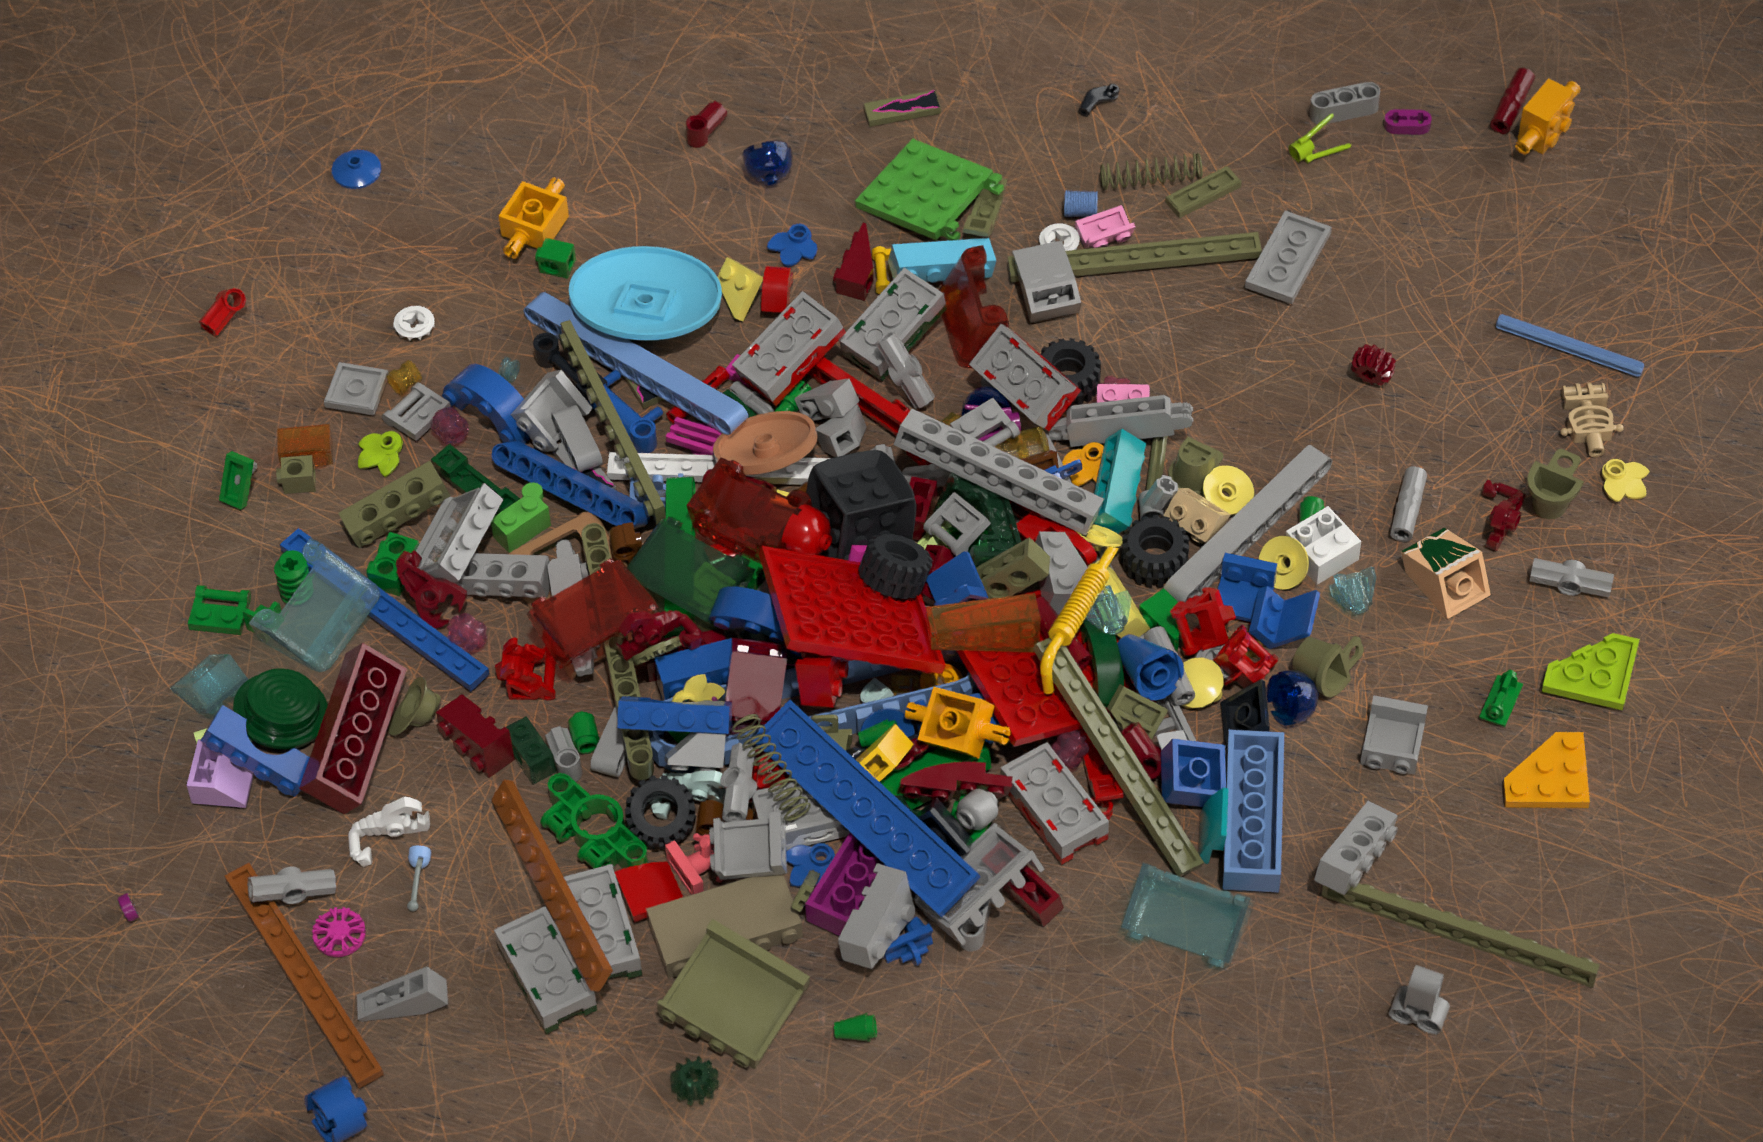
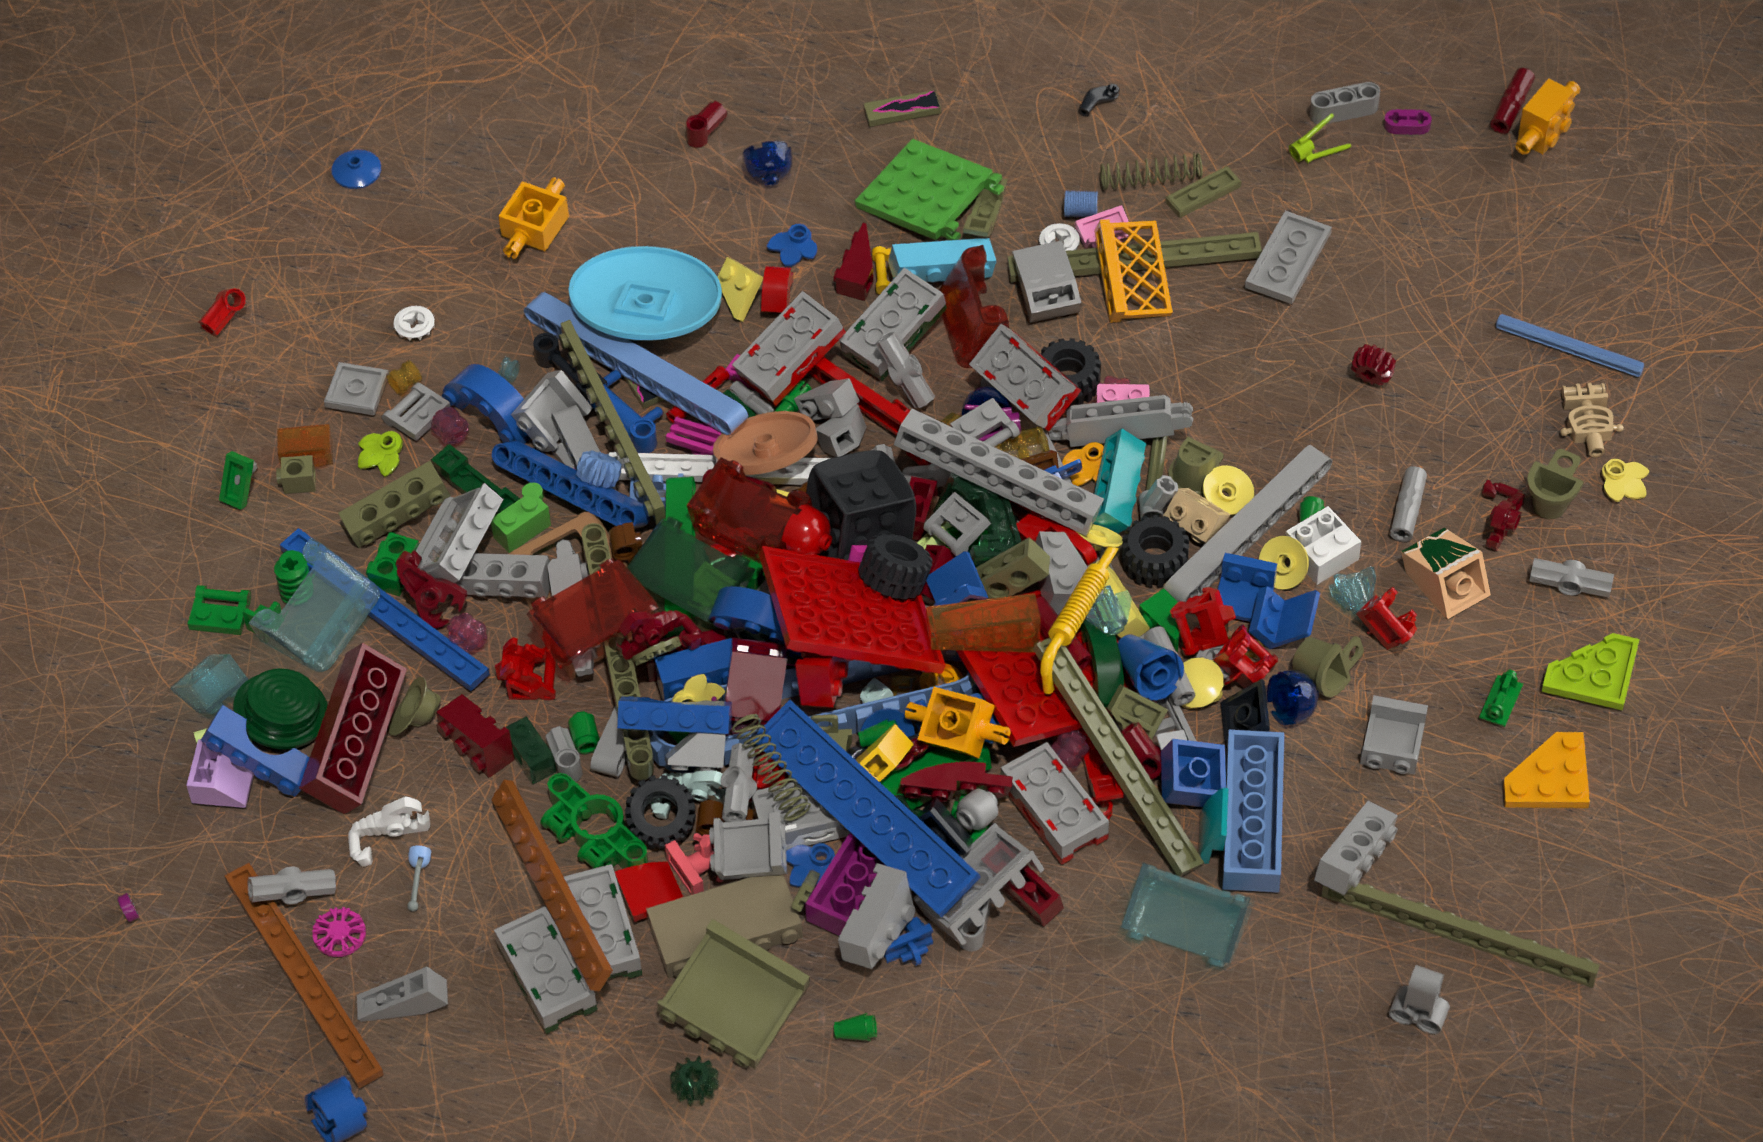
(556, 258): green brick -> none
(598, 469): none -> medium blue gear
(1112, 267): none -> light orange fence
(1384, 624): none -> red piece

